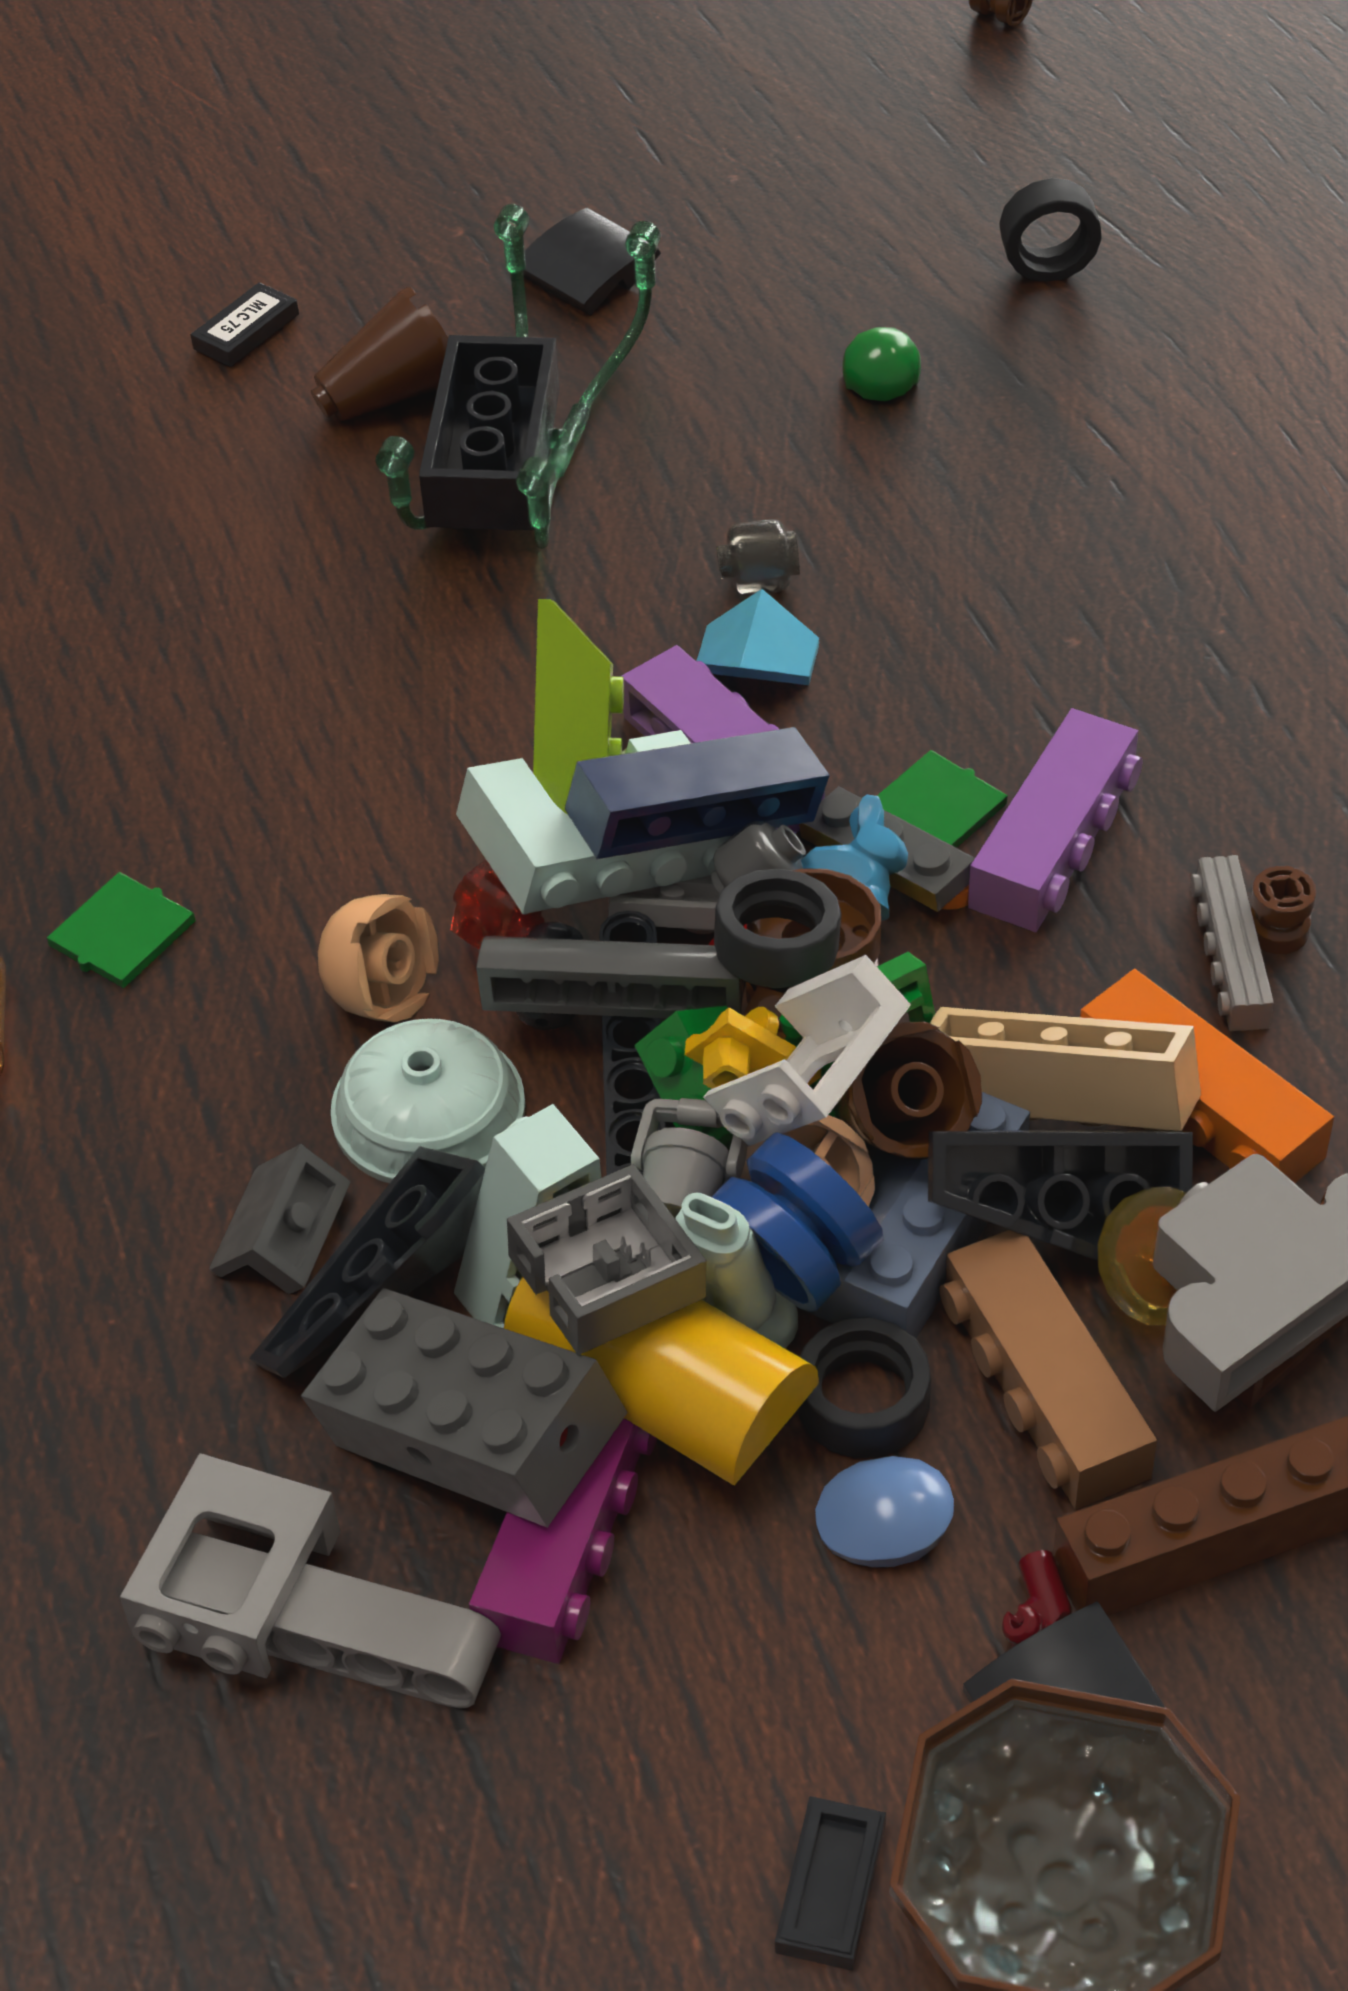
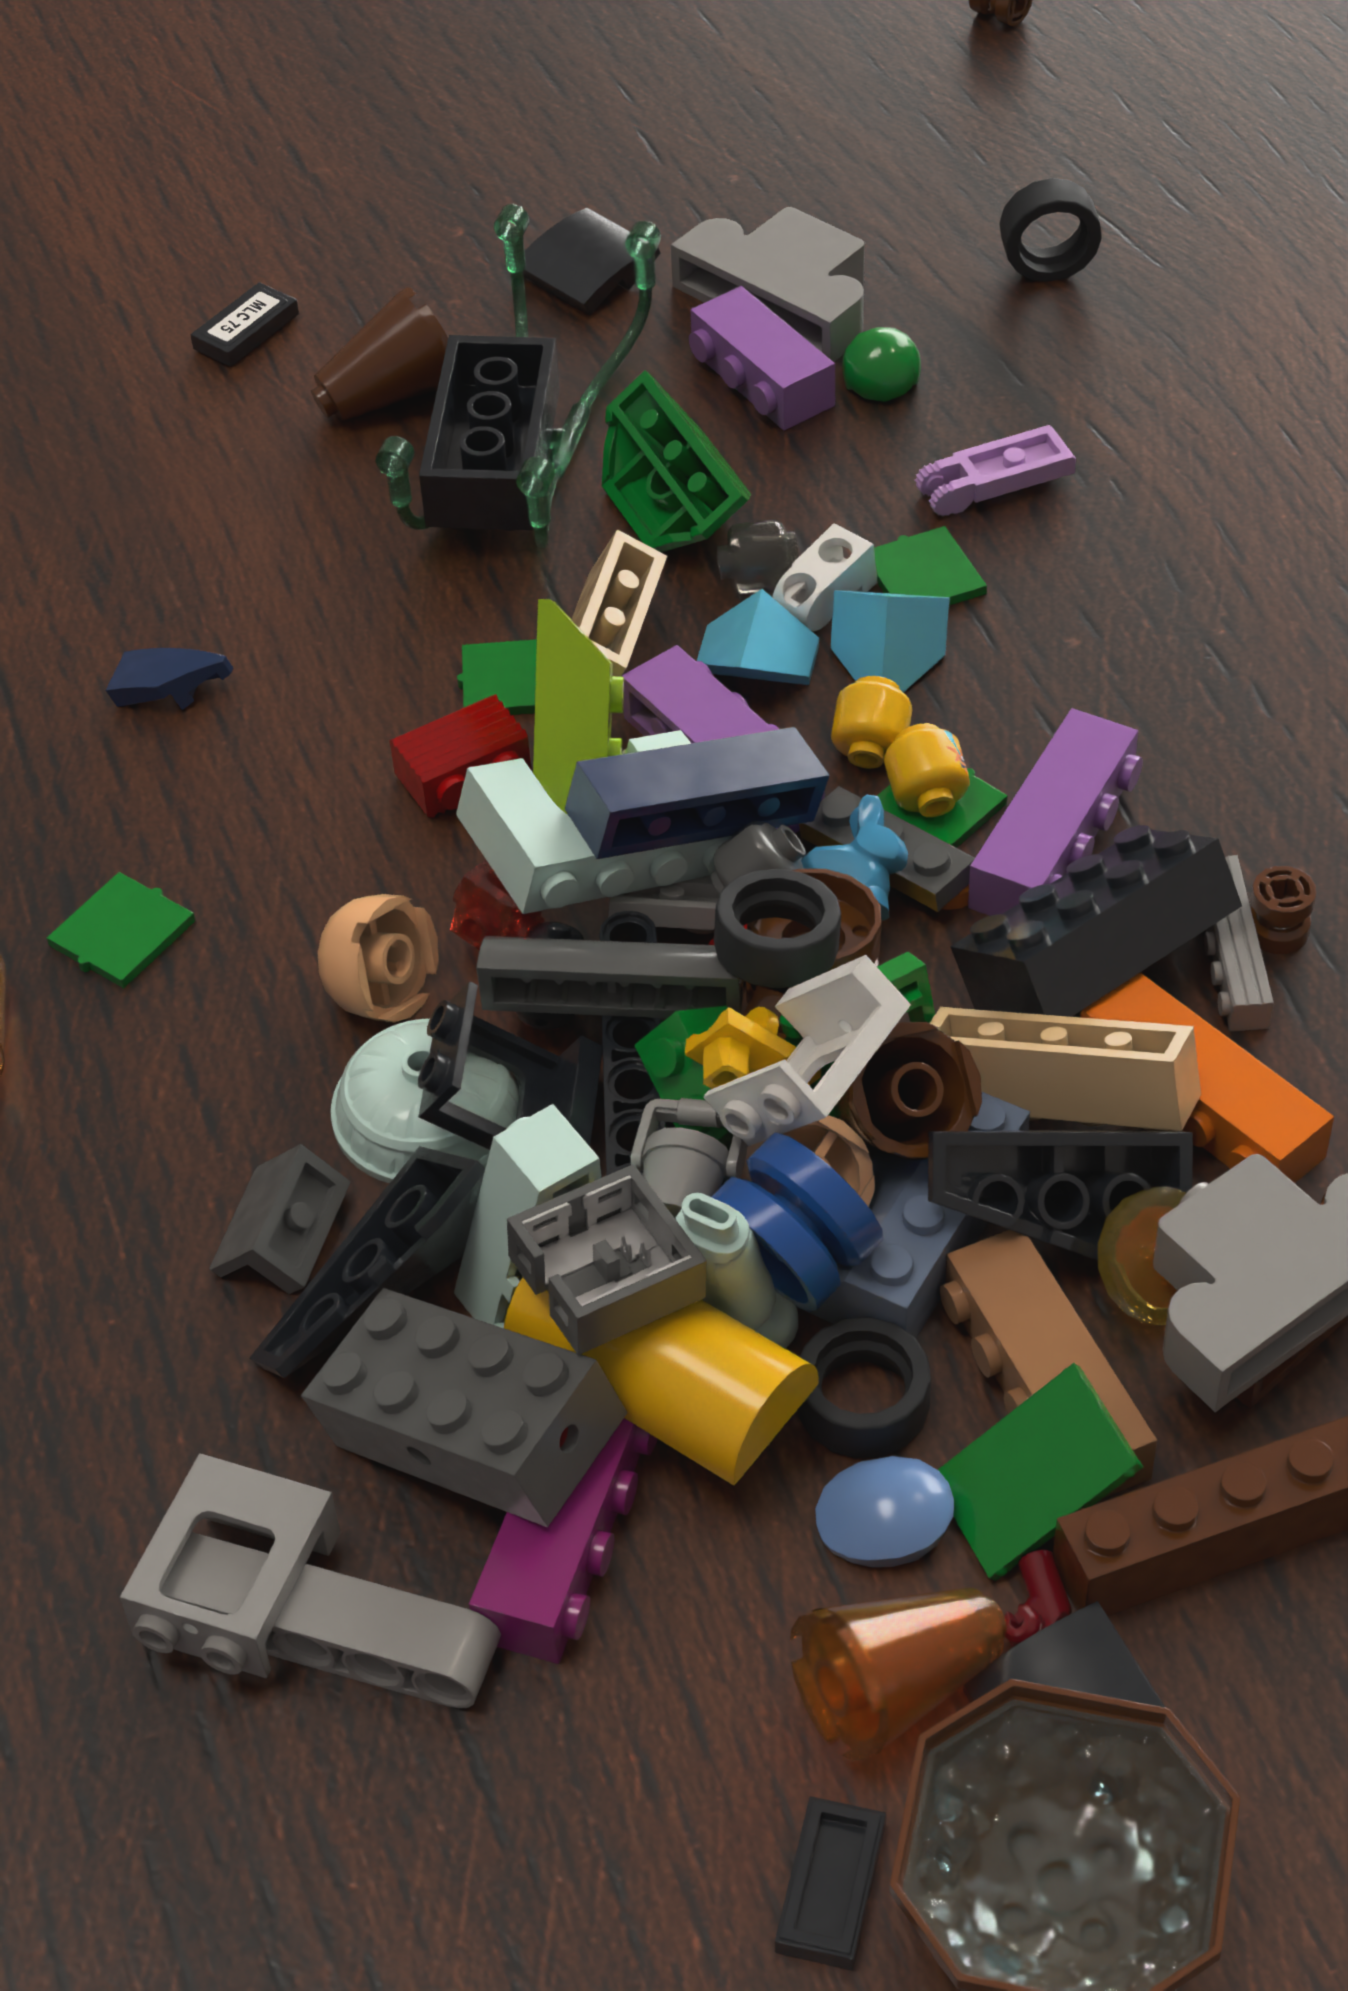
(158, 672): none -> dark blue slope
(437, 755): none -> red brick
(501, 670): none -> green piece
(544, 1077): none -> black window
(618, 597): none -> tan brick
(665, 469): none -> green wedge
(762, 358): none -> medium lavender brick
(790, 264): none -> light grey brick
(811, 581): none -> white leg
(869, 719): none -> yellow head
(889, 634): none -> medium azure slope
(891, 1662): none -> clear orange cone
(926, 770): none -> yellow head
(928, 567): none -> green piece
(995, 469): none -> lavender hinge
(1036, 1466): none -> green piece
(1097, 923): none -> black brick

